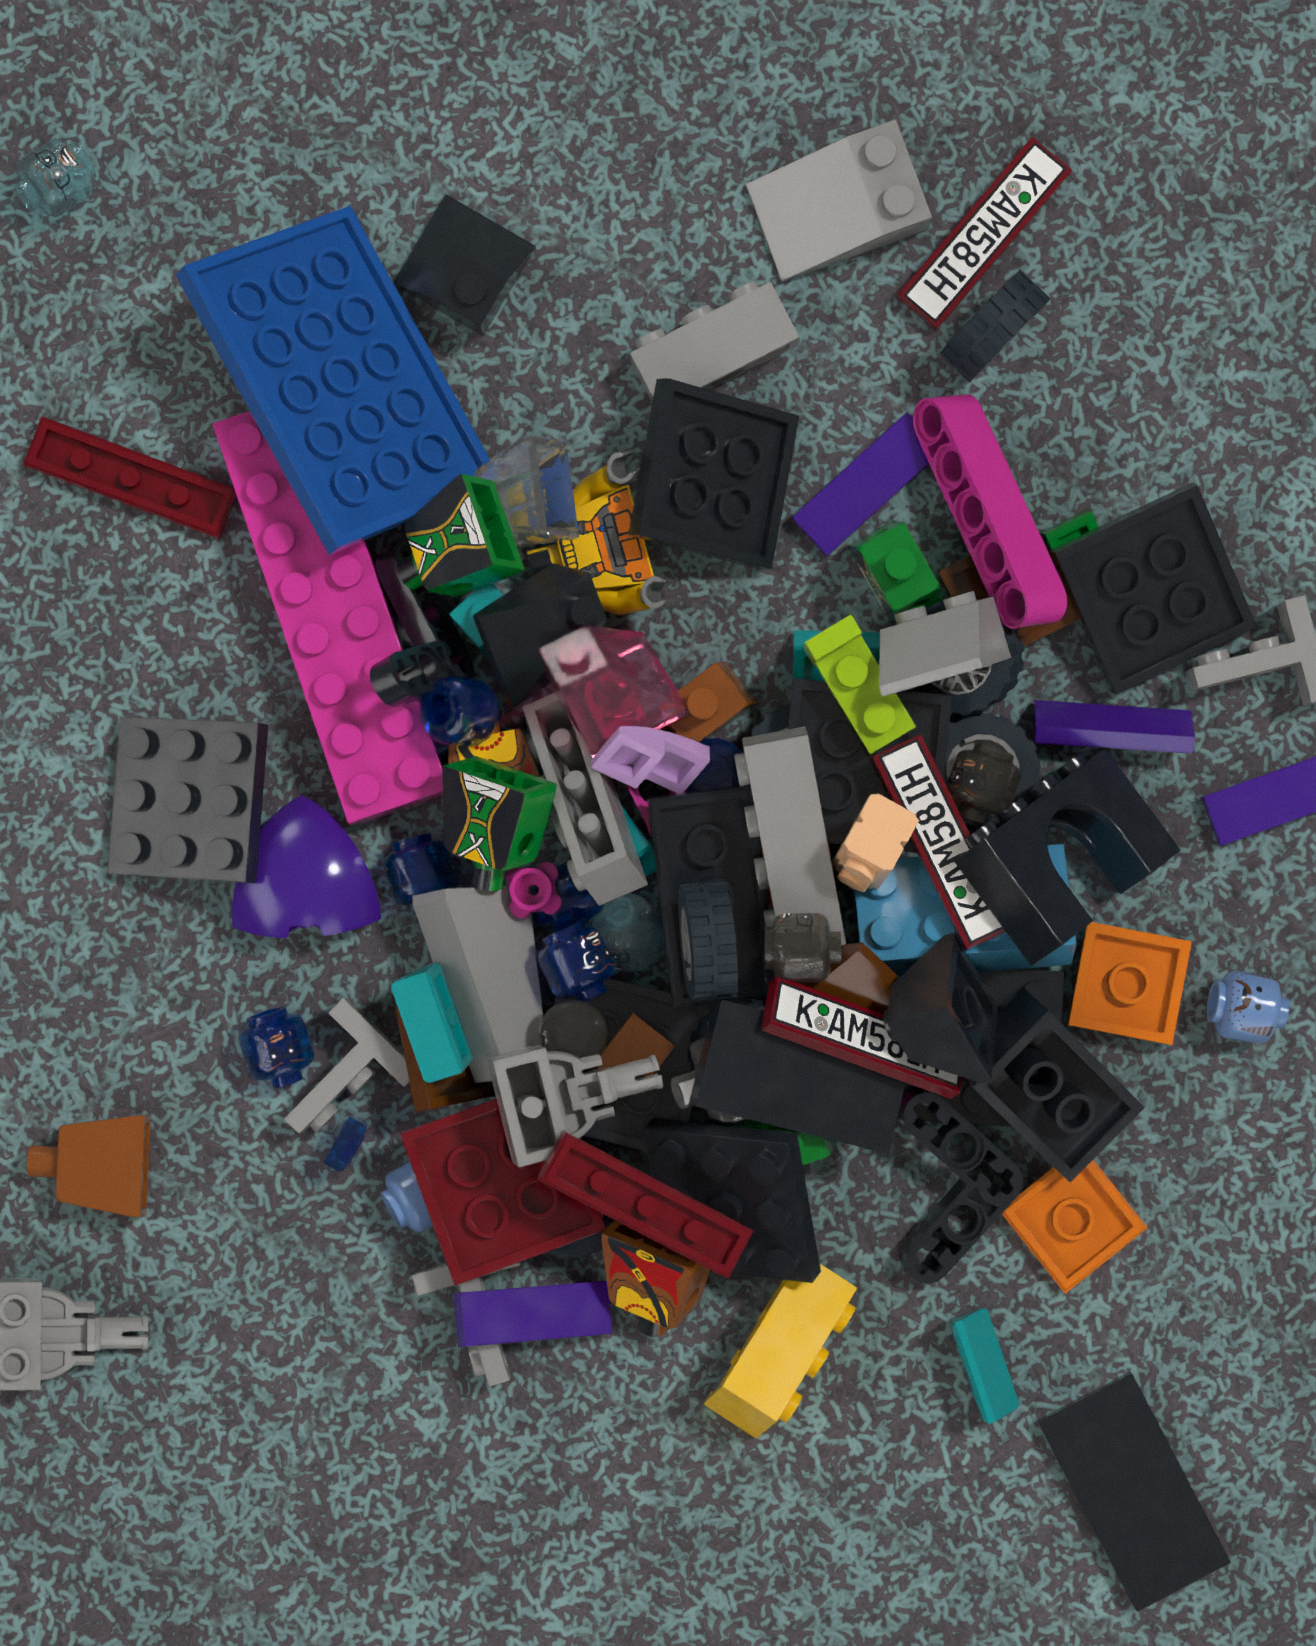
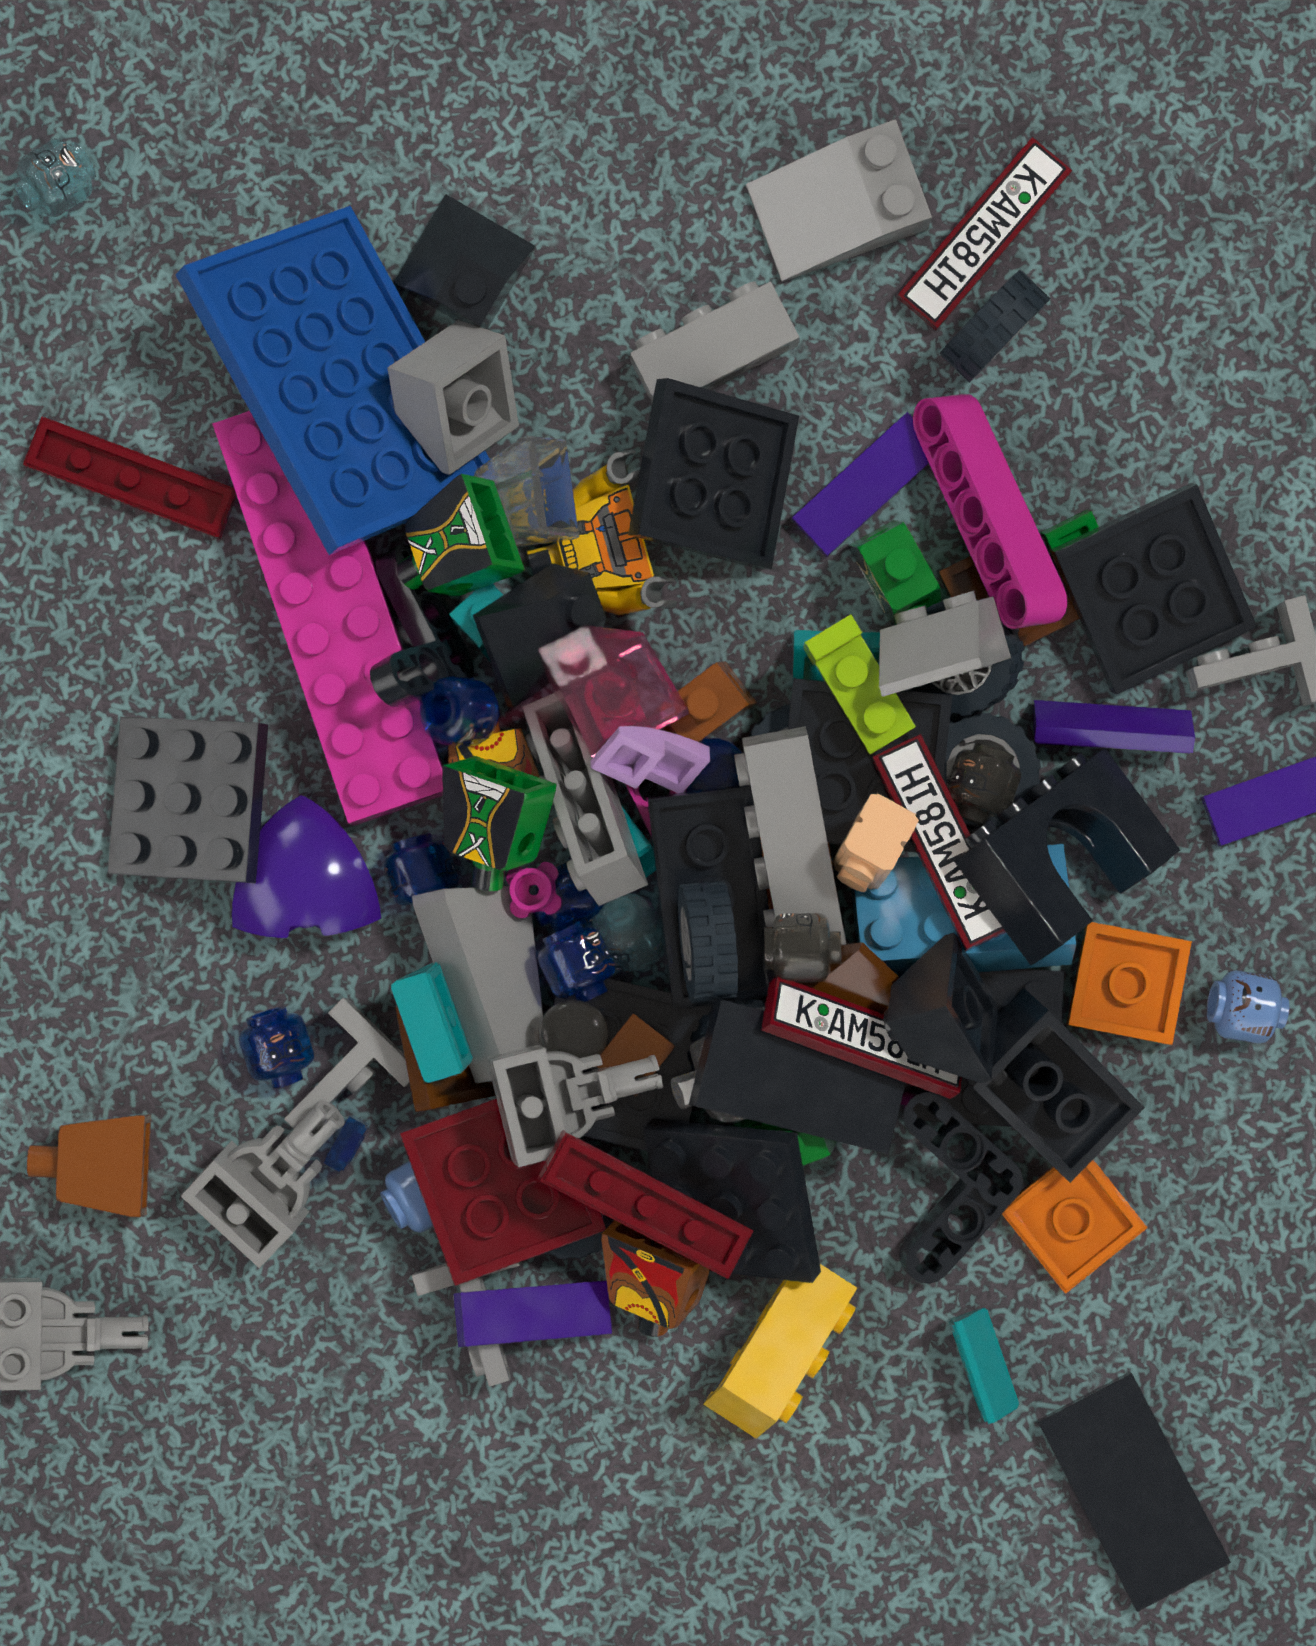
(258, 1190): none -> light grey brick
(456, 393): none -> light grey slope

